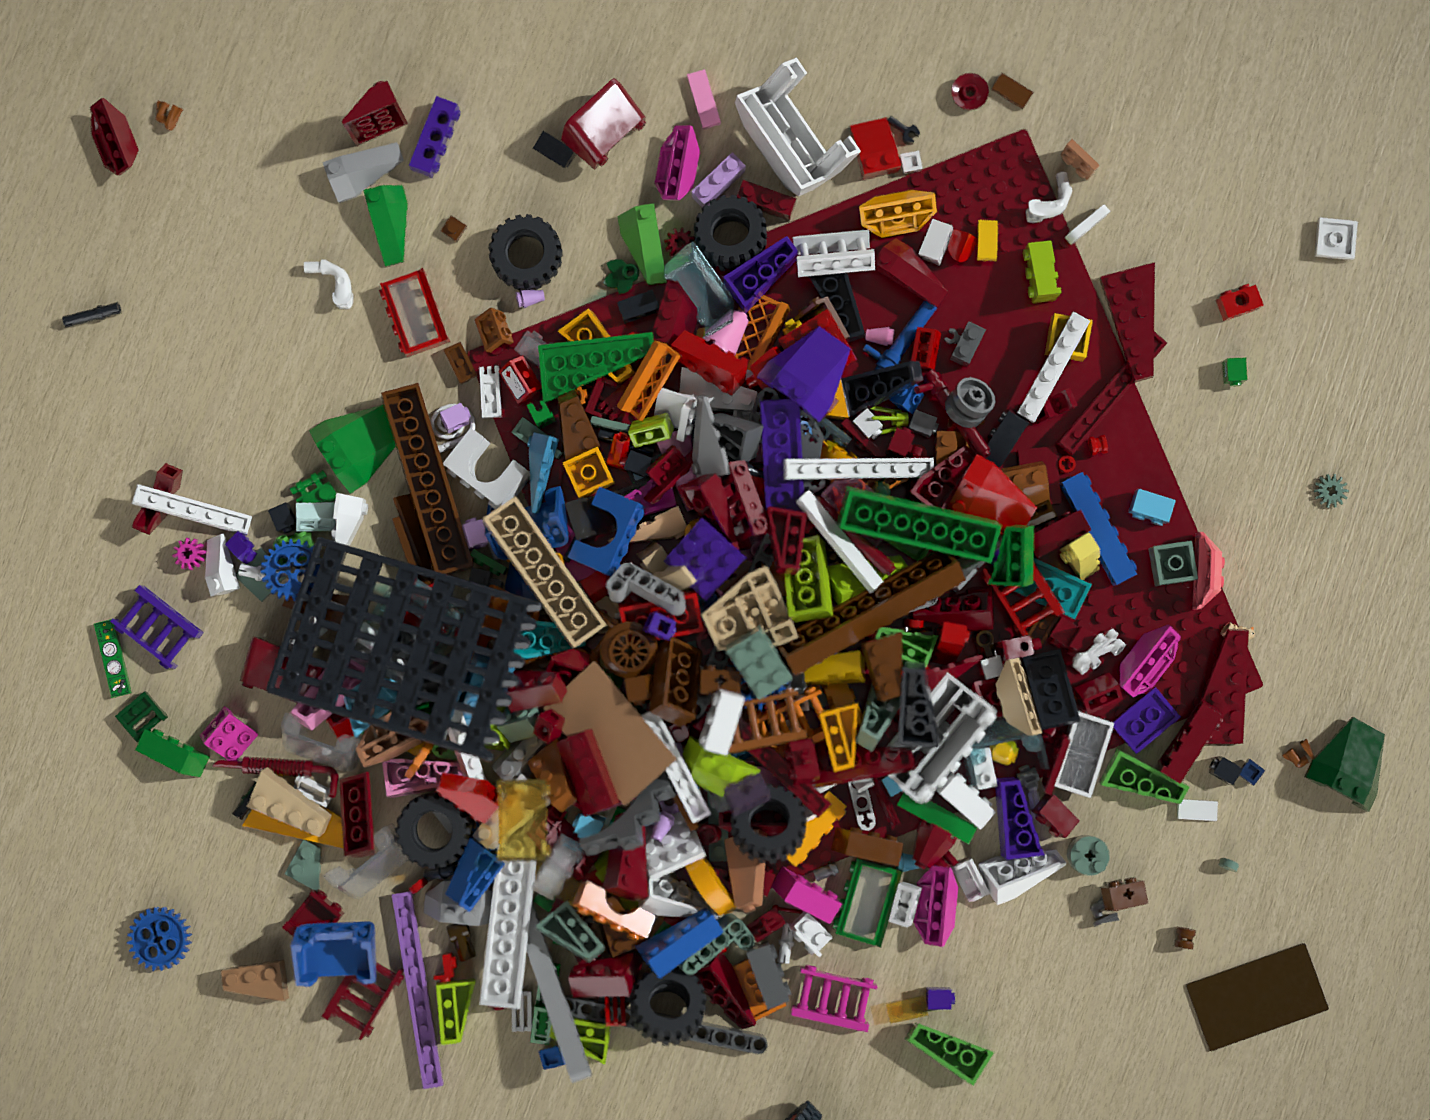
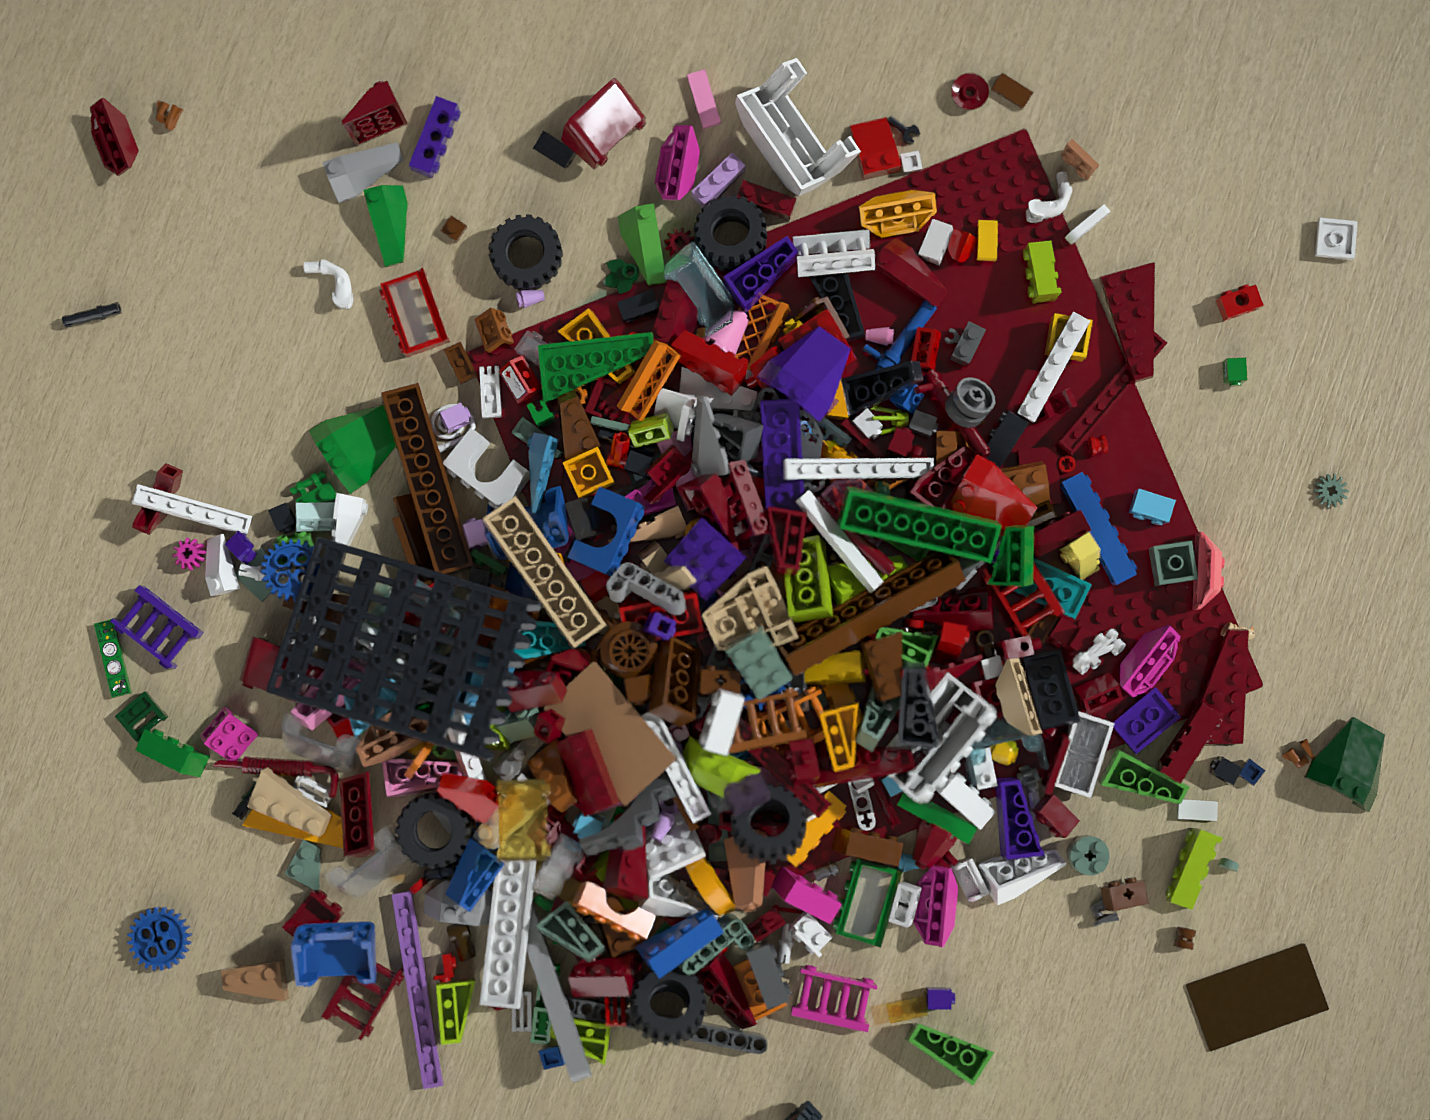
(1192, 867): none -> lime wedge

